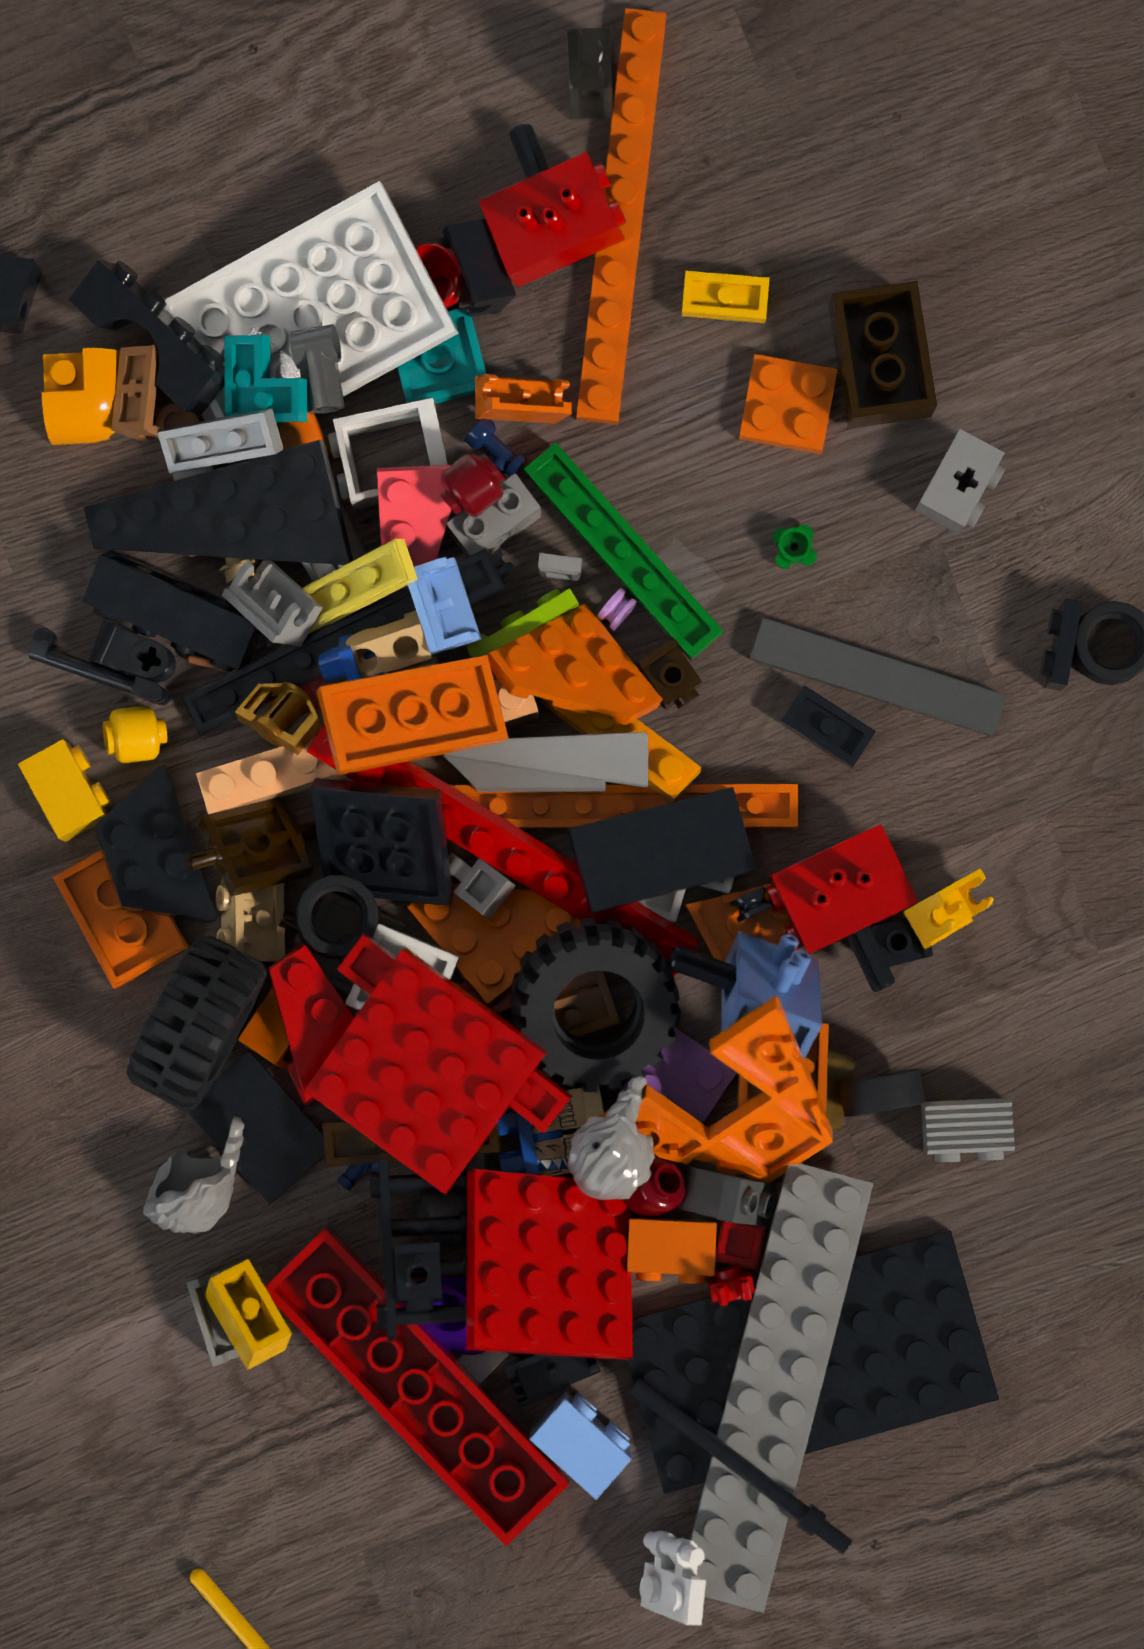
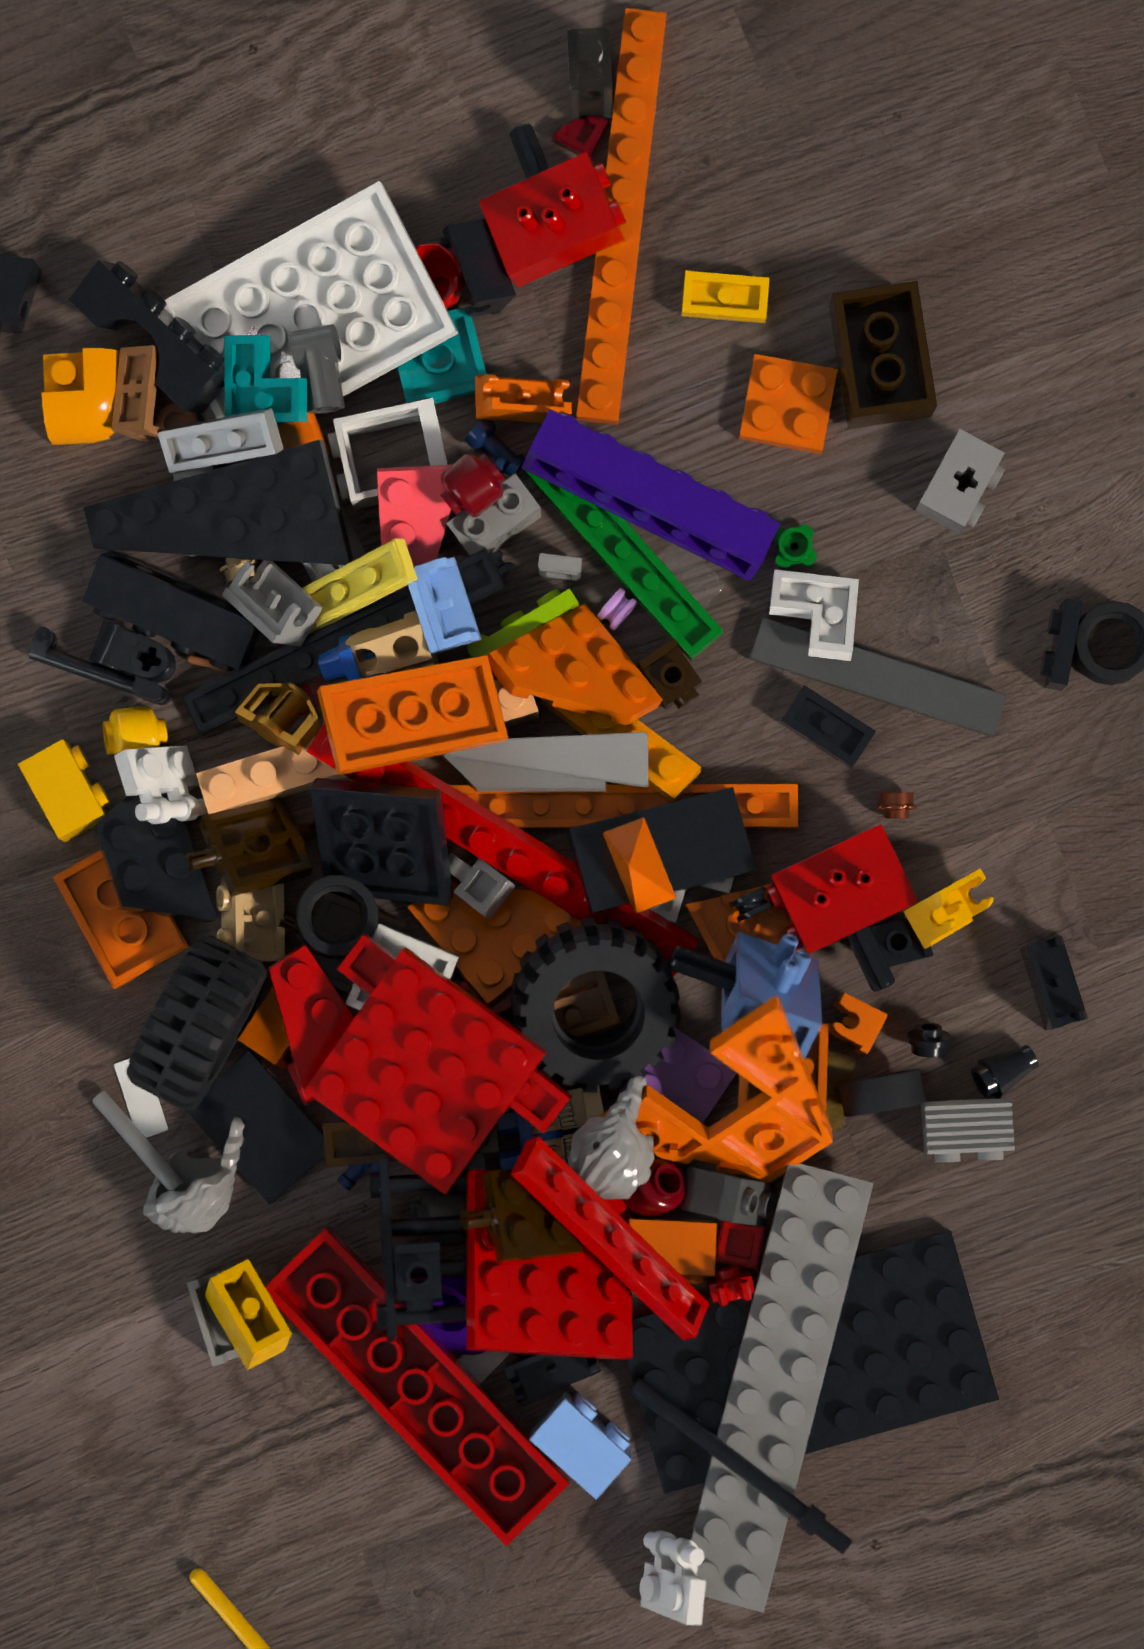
(138, 1142): none -> light grey bar
(142, 1105): none -> white sticker
(159, 771): none -> white plate
(519, 1222): none -> dark brown plate
(580, 135): none -> dark red tile
(610, 1238): none -> red plate
(639, 865): none -> orange slope
(650, 495): none -> dark purple brick
(824, 600): none -> white plate
(863, 1023): none -> orange hinge
(896, 804): none -> copper plate
(928, 1040): none -> black plate
(1002, 1071): none -> black cone
(1053, 983): none -> black hinge

